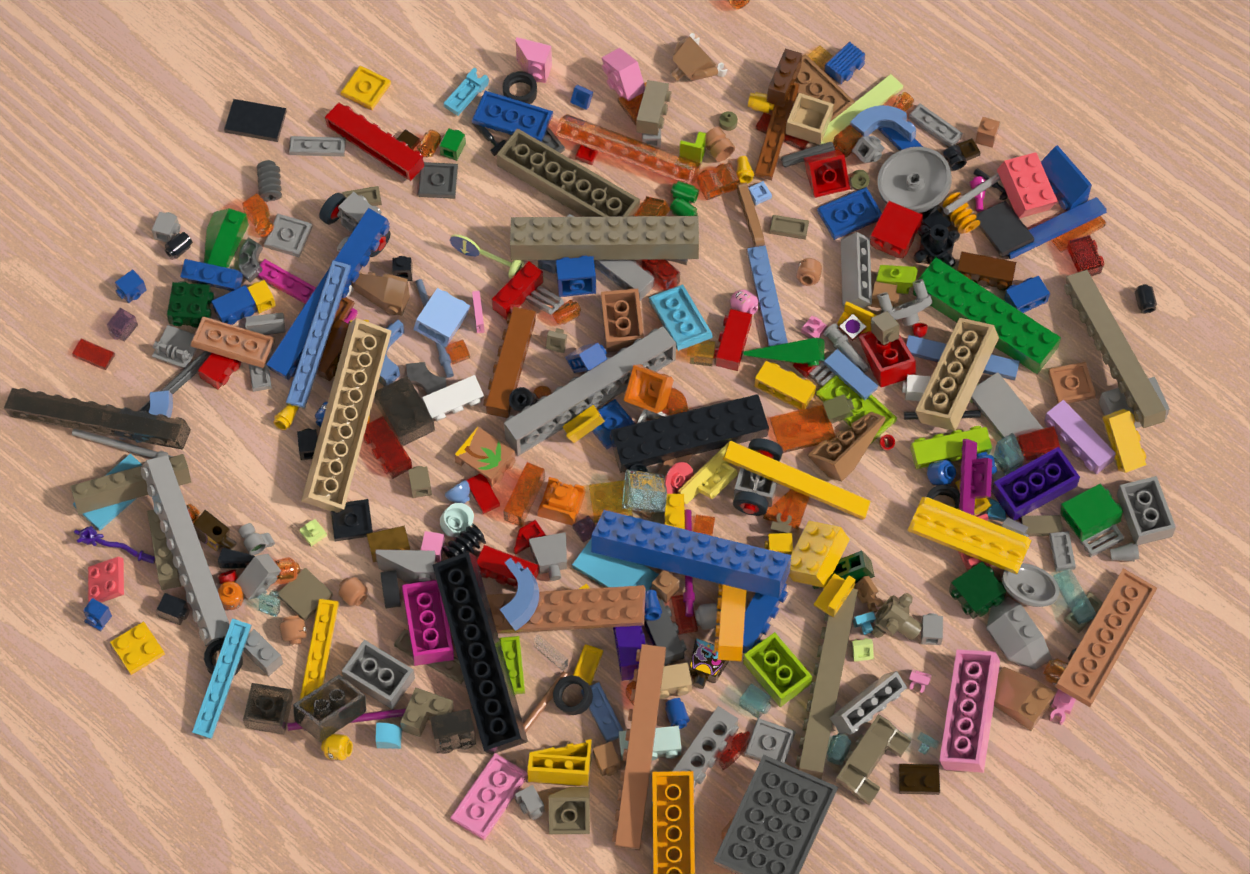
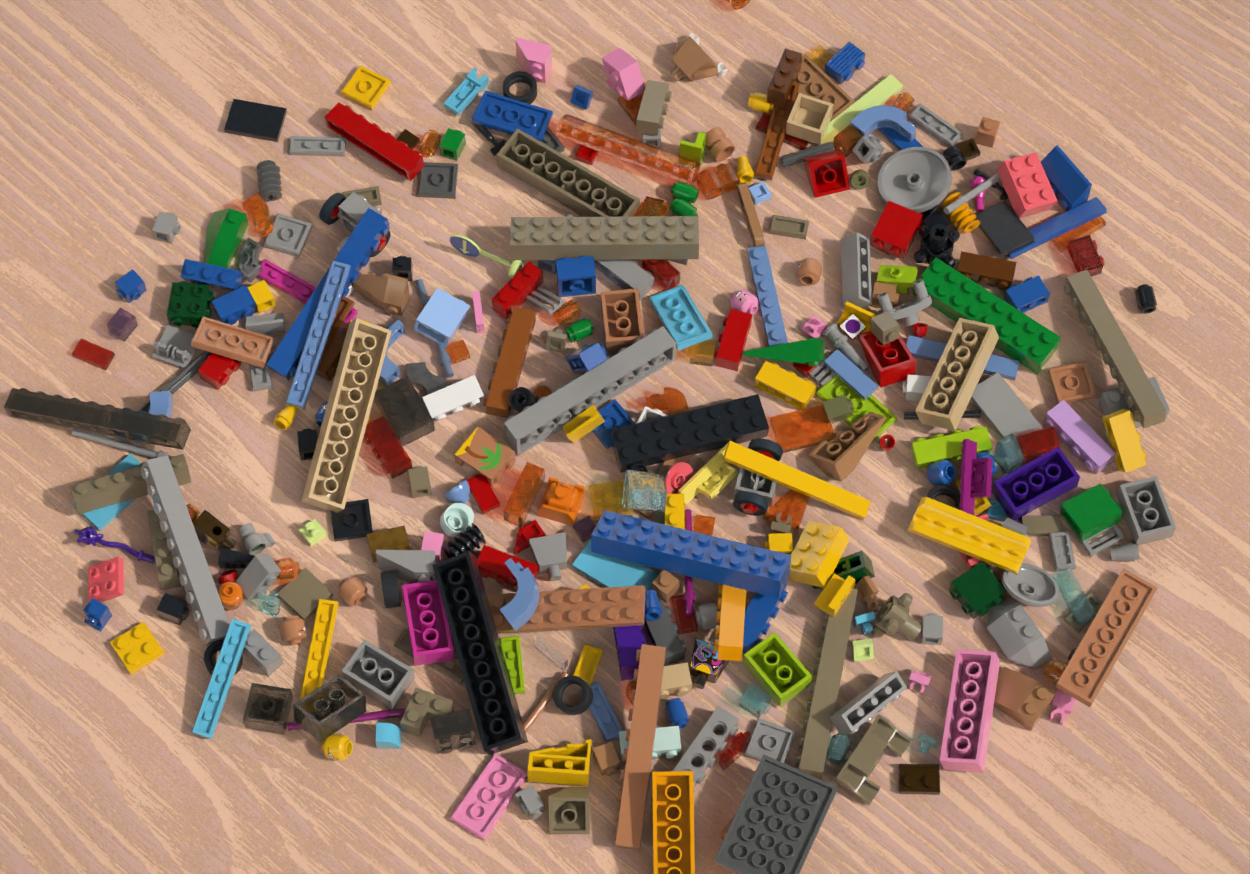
(178, 245): black brick -> none
(579, 330): none -> green brick
(648, 389): orange brick -> none
(728, 121): olive tile -> none
(849, 213): blue tile -> none

